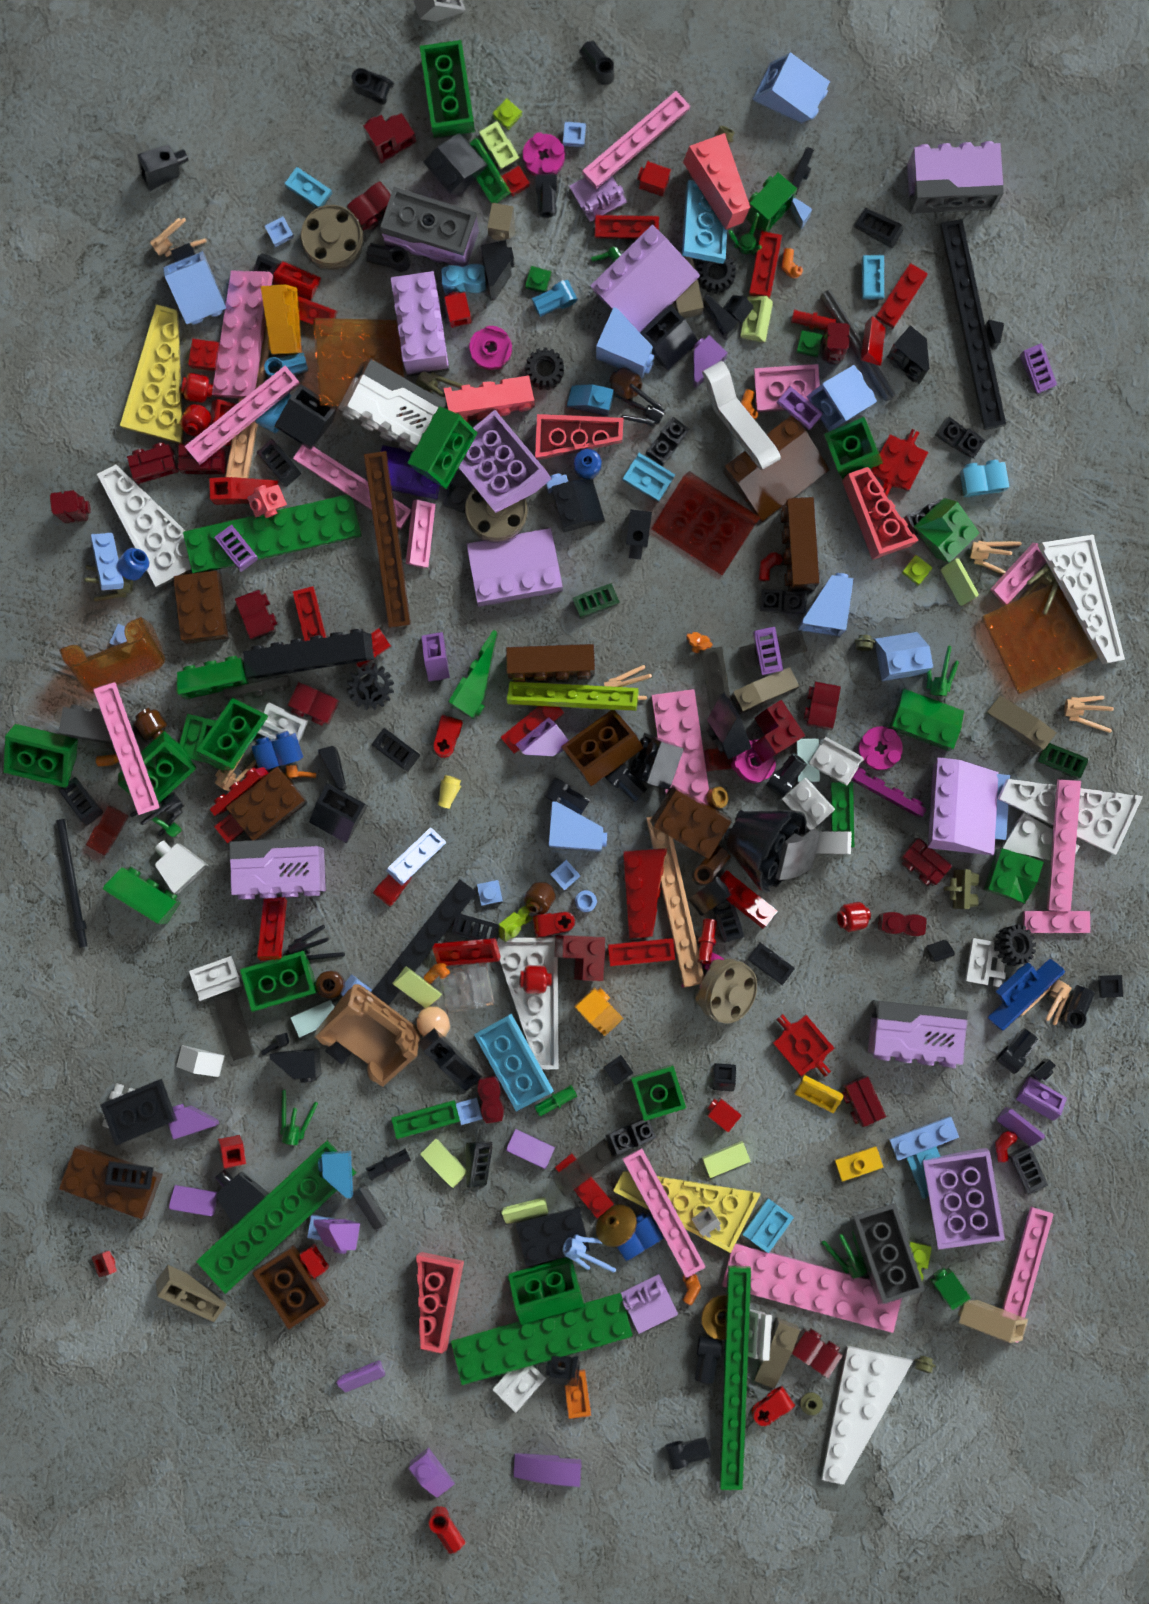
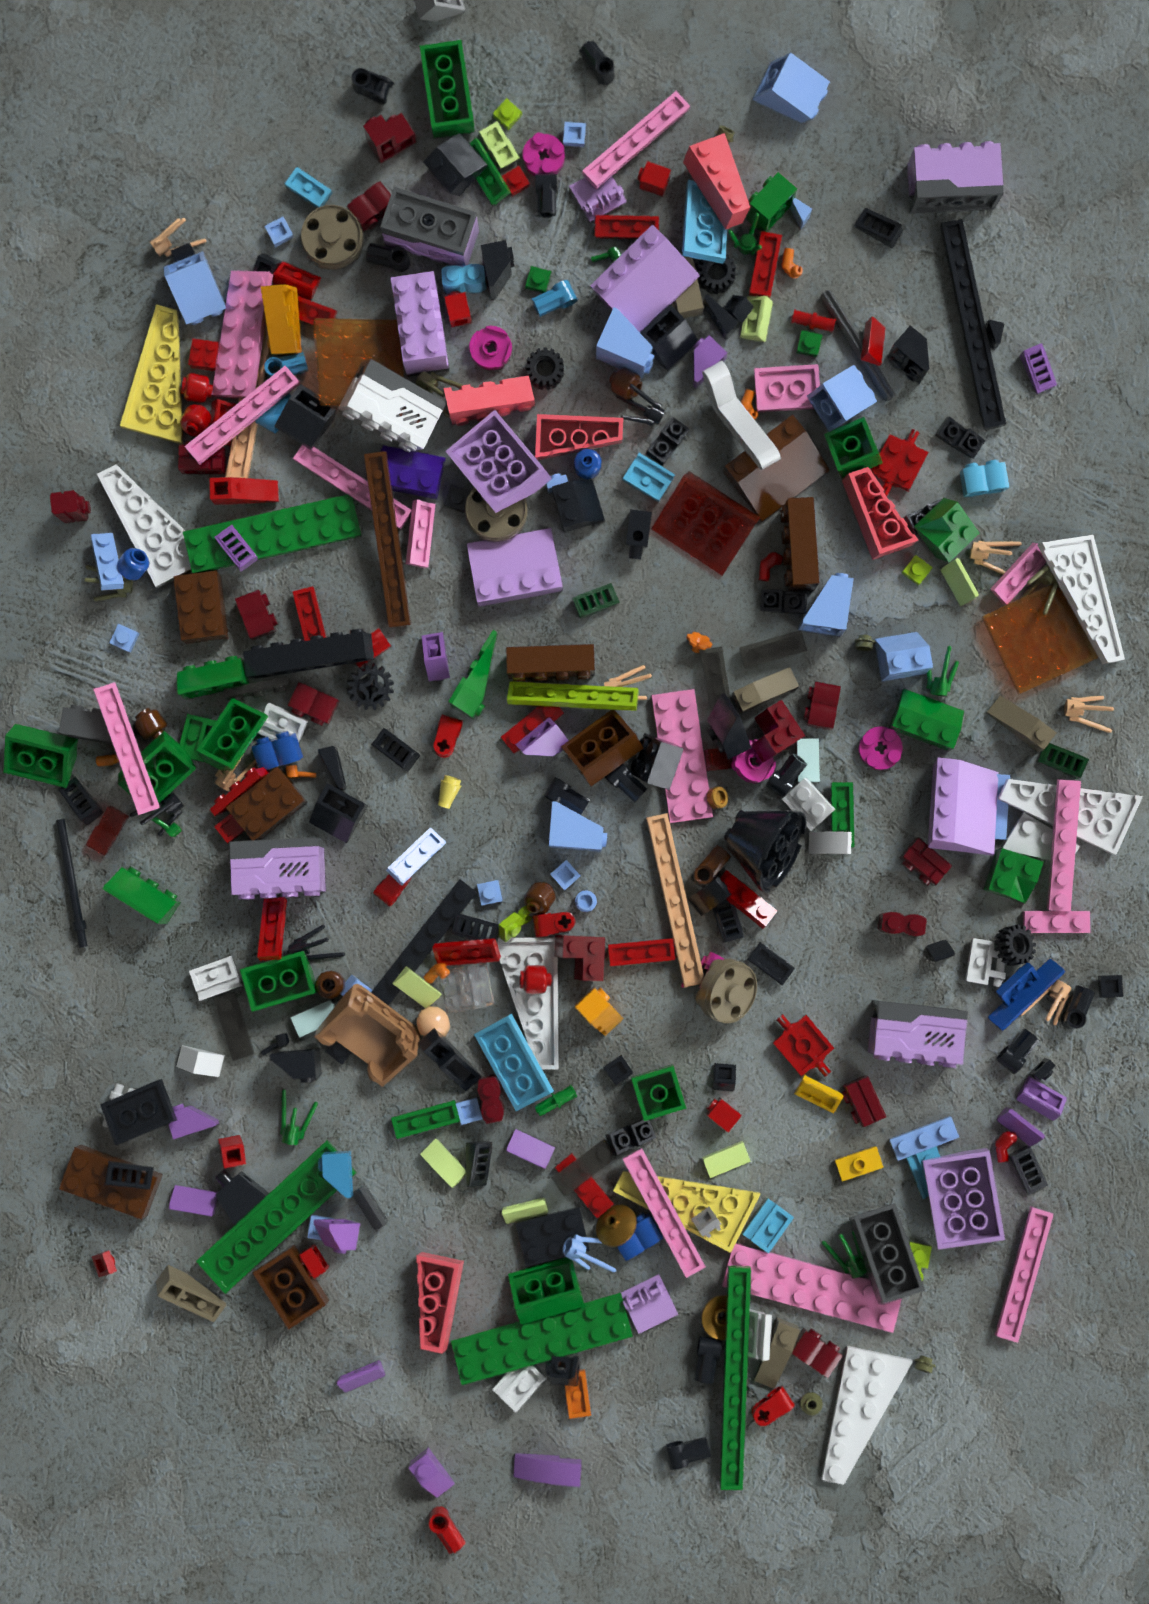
(119, 663): clear orange windscreen -> none
(152, 463): dark red brick -> none
(160, 165): black torso -> none
(178, 865): white torso -> none
(266, 501): coral brick -> none
(288, 472): black slope -> none
(388, 1164): black pin -> none
(442, 447): green slope -> none
(501, 222): dark tan slope -> none
(591, 399): dark azure slope -> none
(643, 881): red wing -> none
(690, 821): reddish brown brick -> none
(693, 1286): orange arm -> none
(707, 941): red pin -> none
(774, 641): medium lavender slope -> none
(797, 855): flat silver slope -> none
(800, 408): medium lavender slope -> none
(803, 170): black plate -> none
(835, 342): dark red brick -> none
(836, 761): white plate -> none
(853, 916): red head -> none
(873, 277): medium azure plate -> none
(892, 795): magenta plate -> none
(901, 295): red plate -> none
(950, 1288): green slope -> none
(960, 889): olive hips -> none
(992, 1320): tan brick -> none

